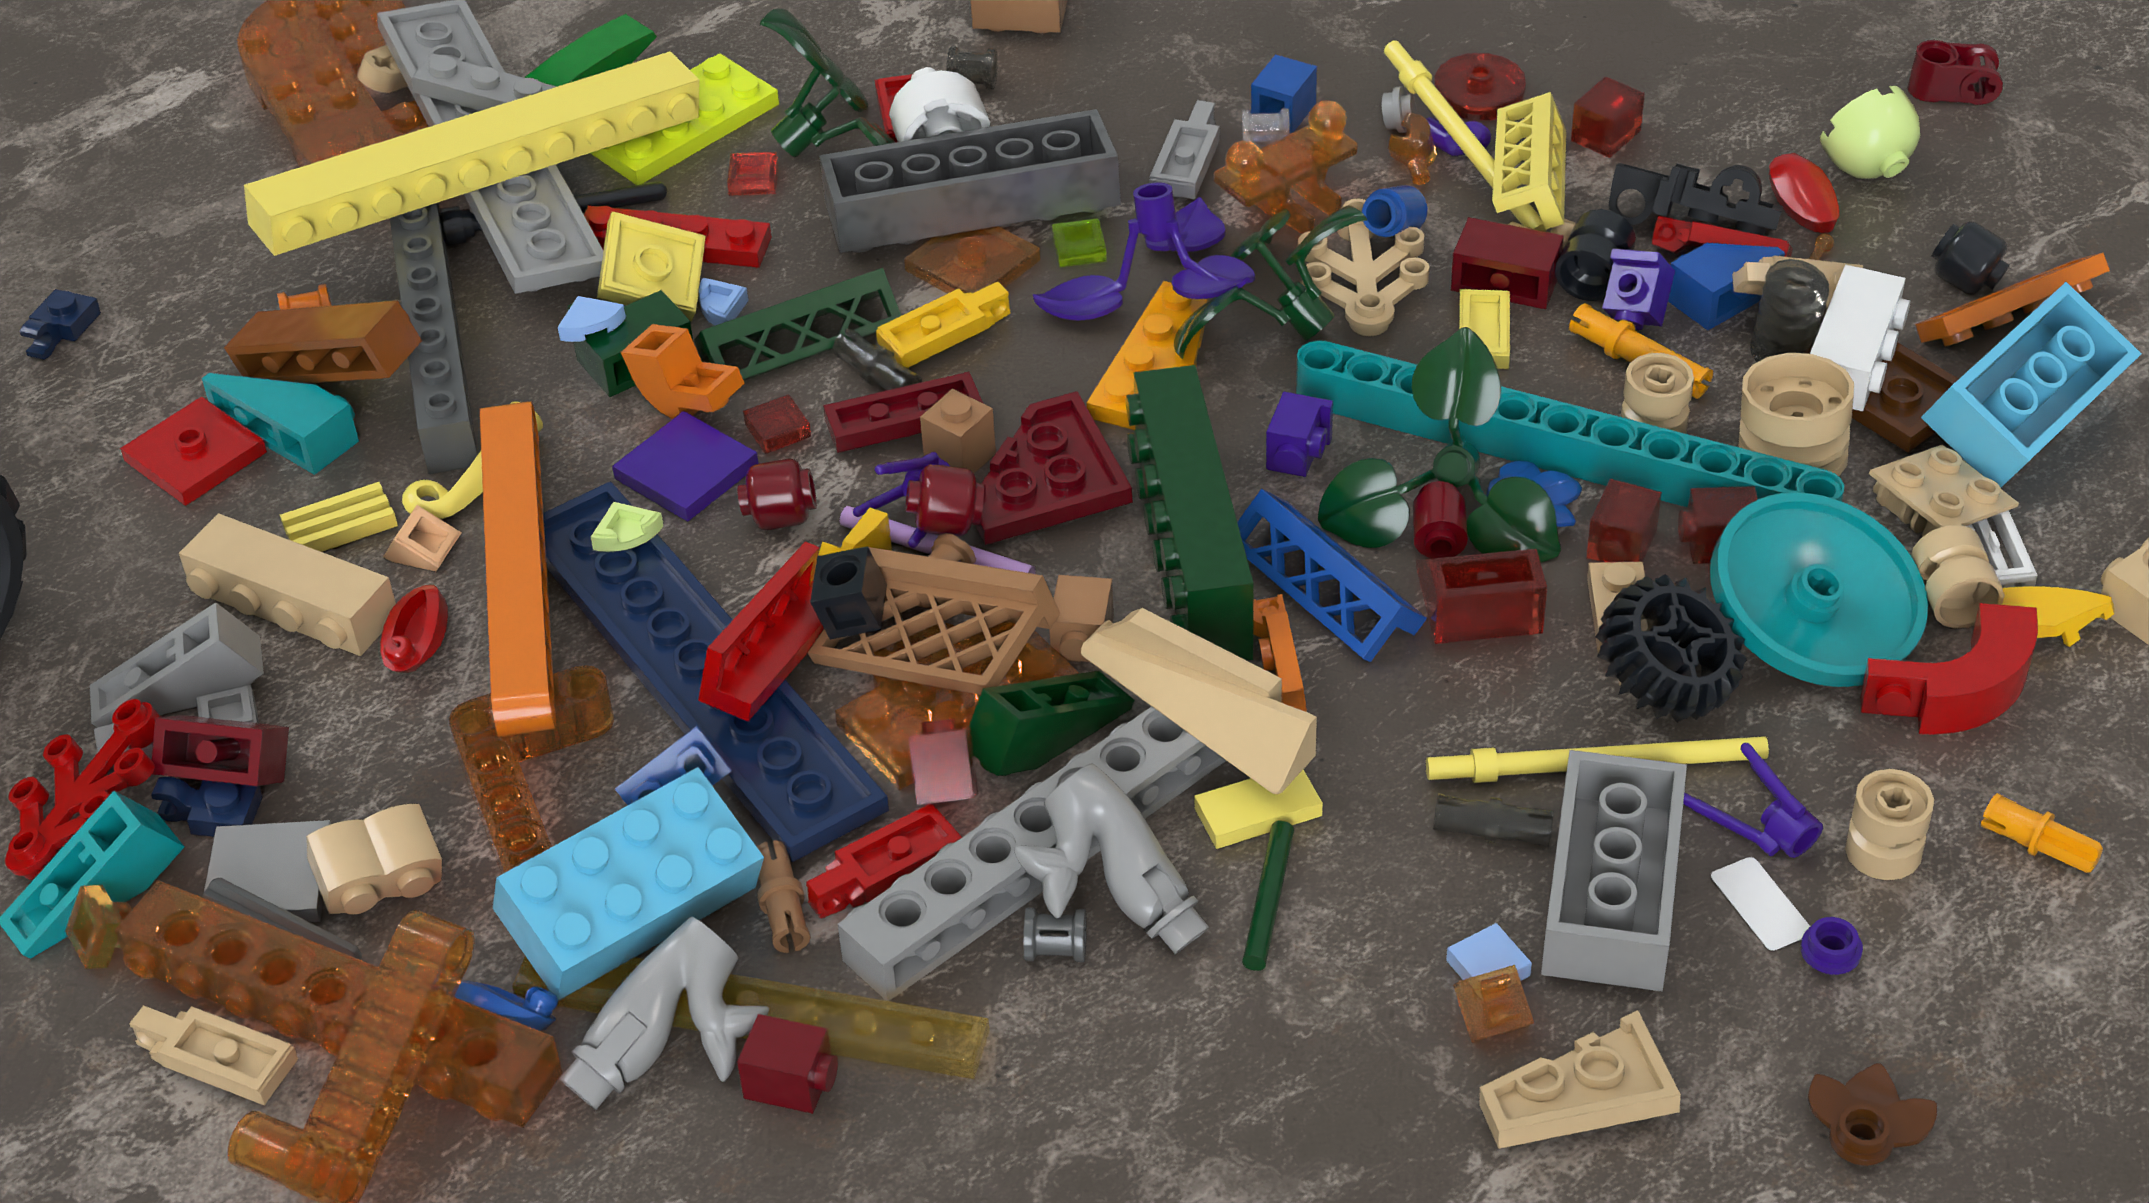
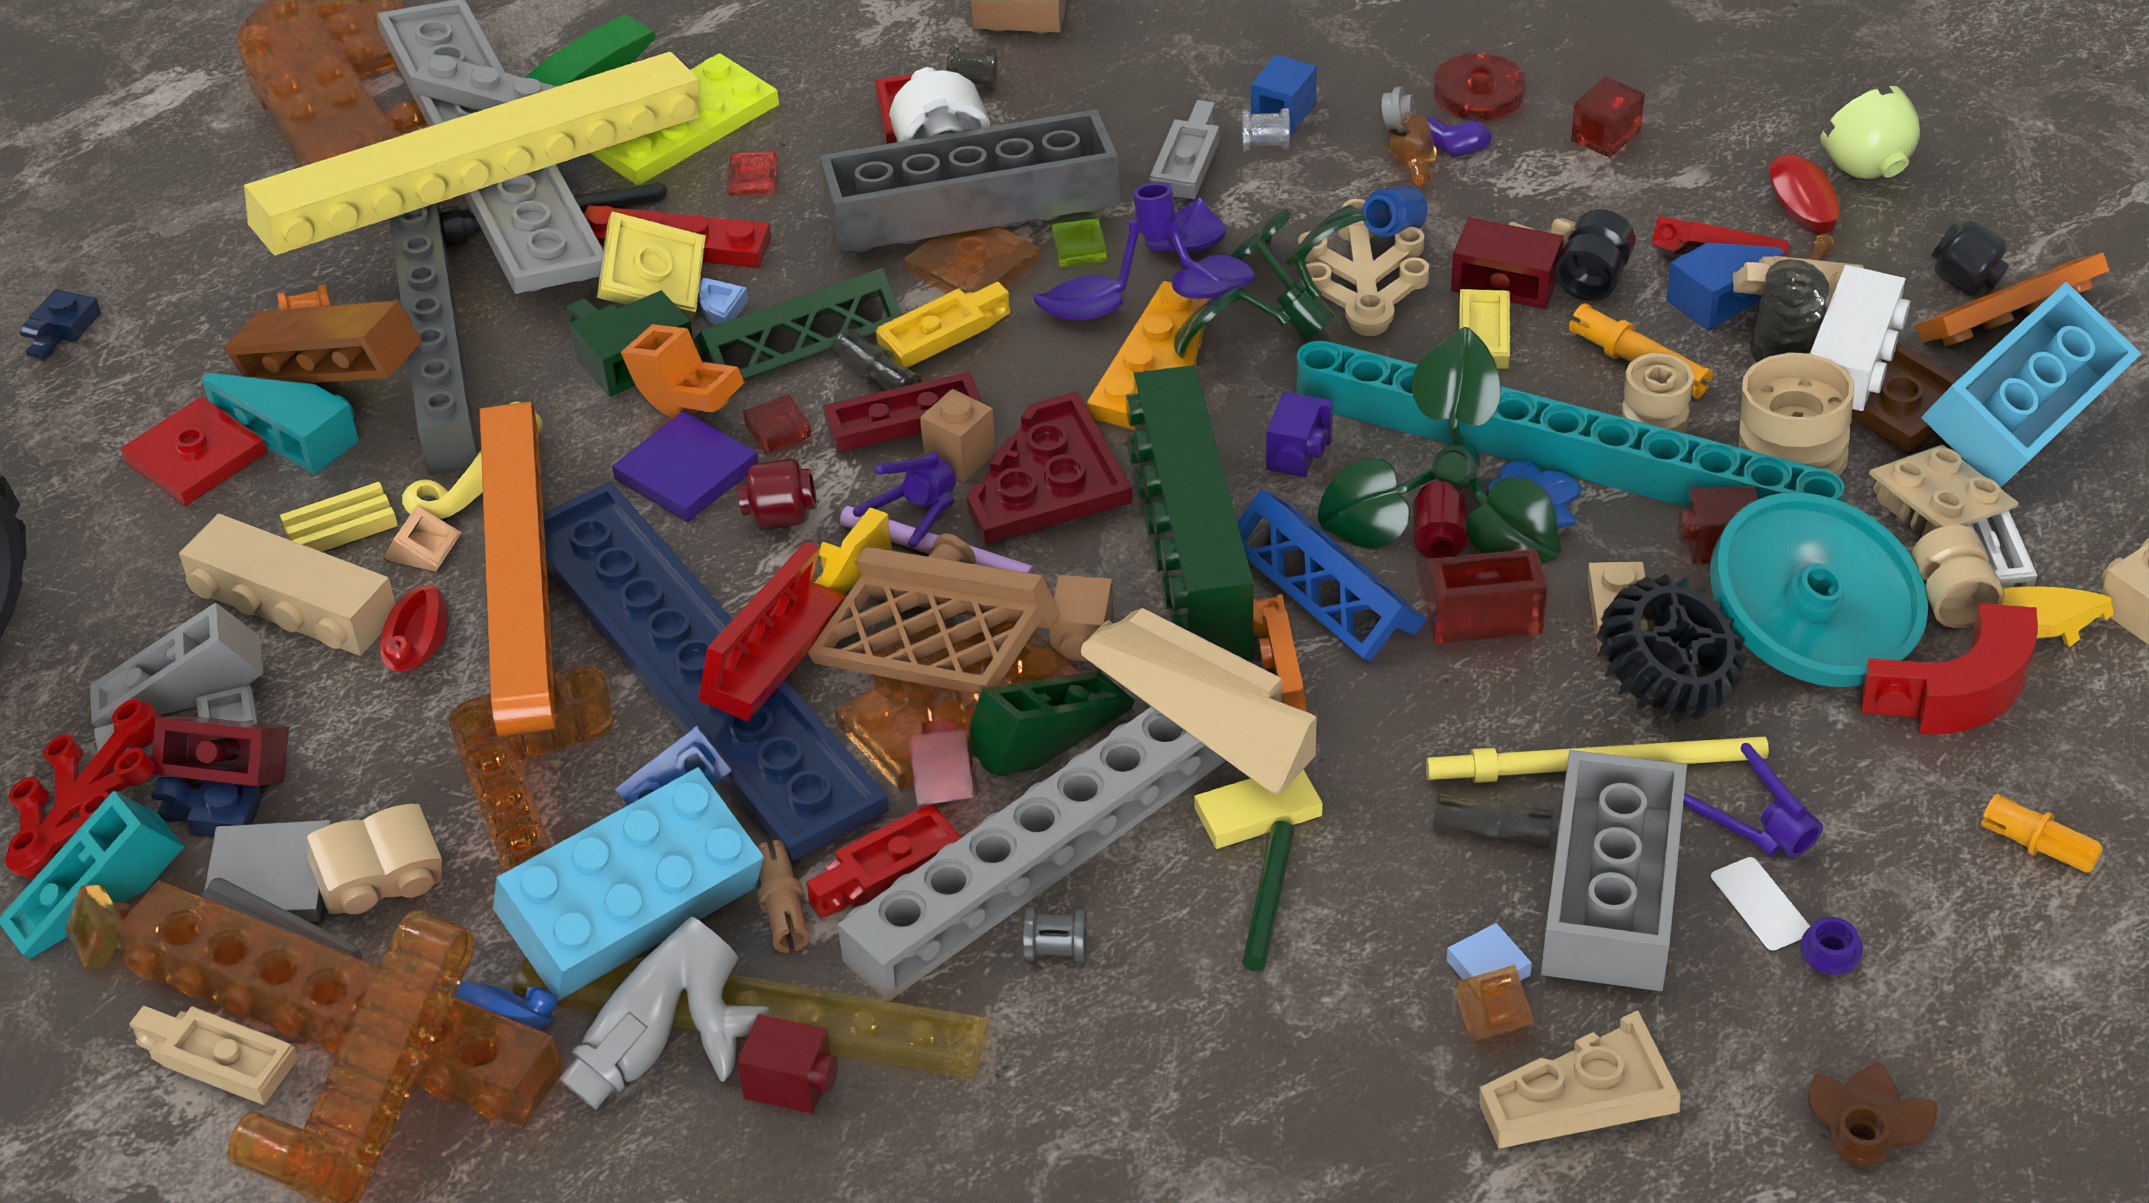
(380, 71): tan beam -> none
(588, 317): light blue tile -> none
(625, 528): yellowish green tile -> none
(805, 124): dark green plant -> none
(848, 593): black brick -> none
(945, 500): dark red head -> none
(1133, 860): light grey piece -> none
(1292, 162): clear orange piece -> none
(1418, 81): light yellow bar -> none
(1543, 156): light yellow fence -> none
(1623, 523): clear red brick -> none
(1653, 284): dark purple brick -> none
(1704, 201): black plate -> none
(1889, 824): tan wheel -> none
(1951, 69): dark red piece -> none

